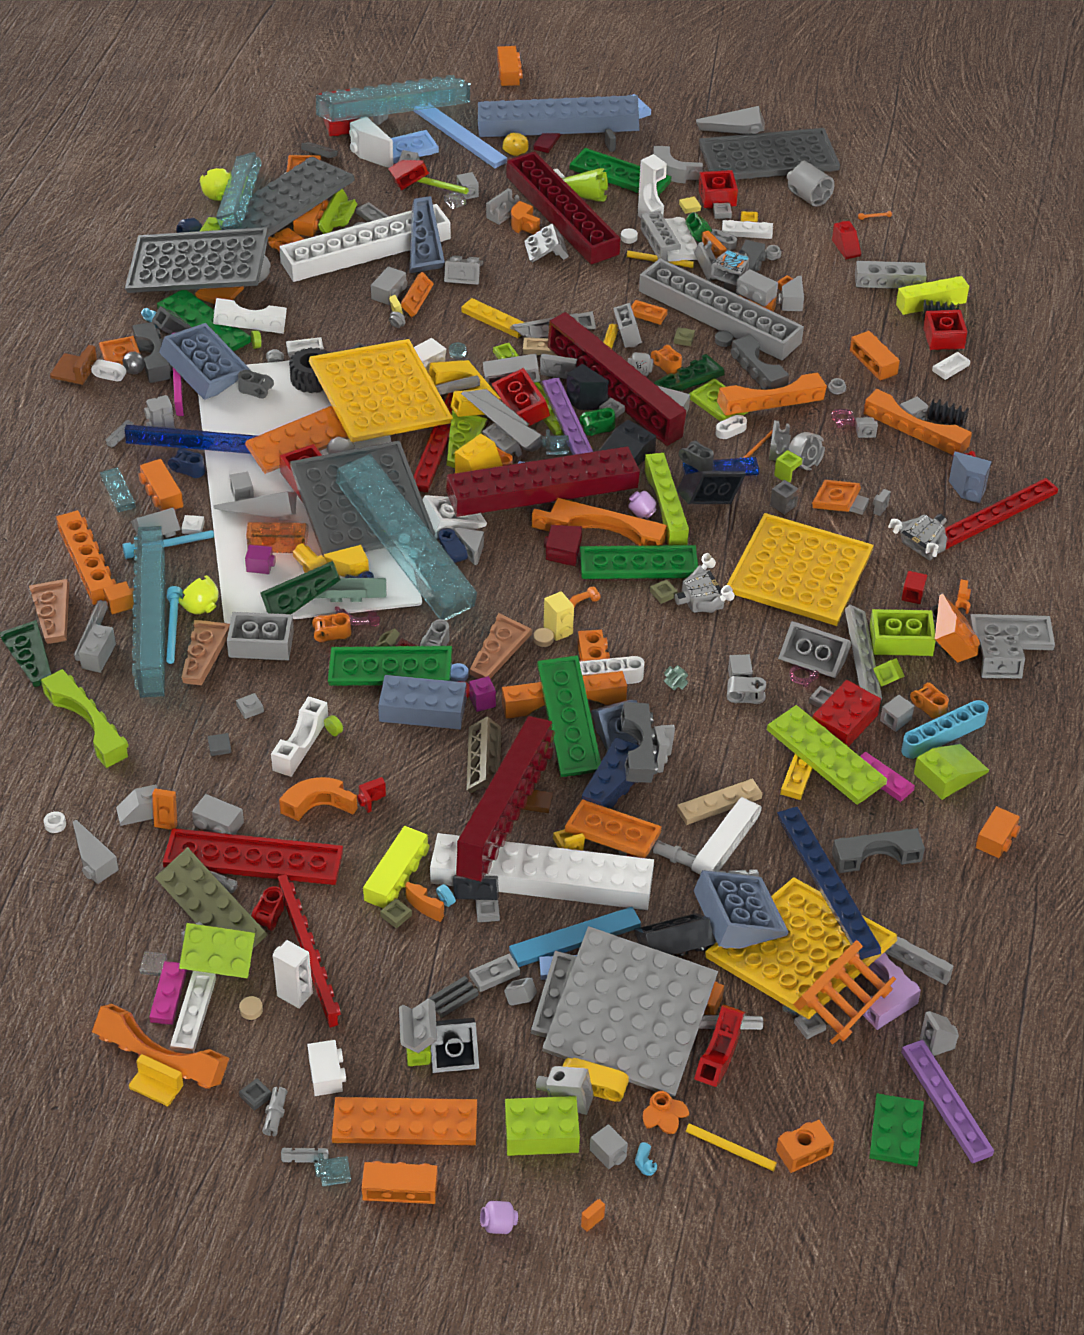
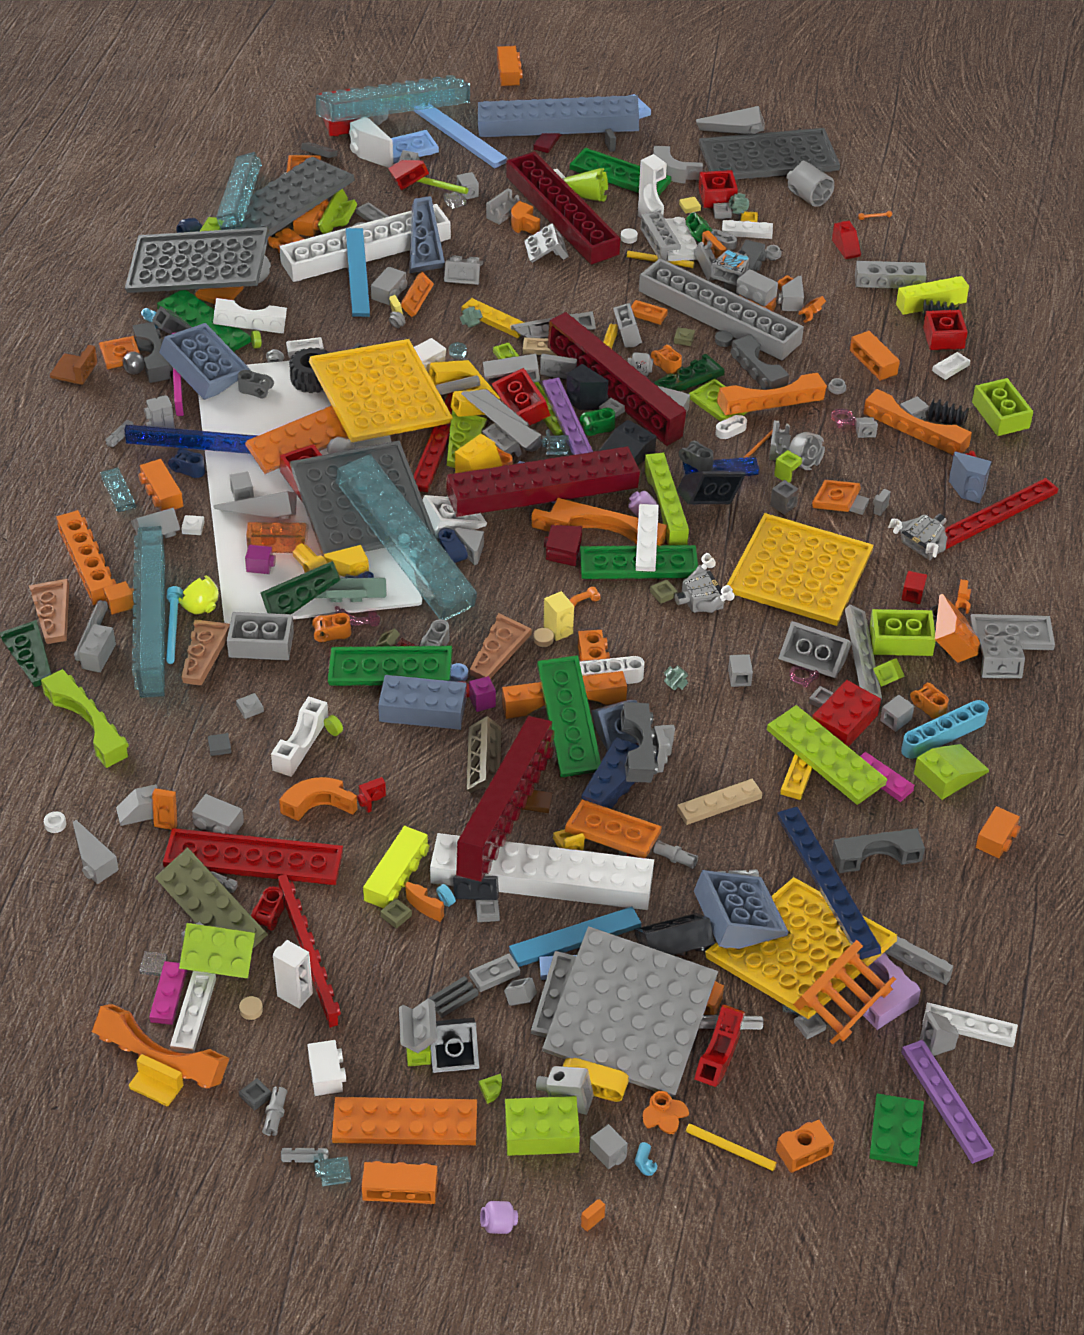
(108, 370): white beam -> none
(128, 548): medium azure piece -> none
(214, 183): neon yellow cylinder -> none
(357, 272): none -> dark azure tile
(471, 317): none -> sand green gear
(491, 1087): none -> lime tile
(515, 144): yellow helmet -> none
(647, 537): none -> white plate
(727, 836): white beam -> none
(739, 203): none -> sand green gear
(744, 690): light grey piece -> none
(812, 307): none -> orange plate
(977, 1025): none -> white tile
(1002, 407): none -> lime brick

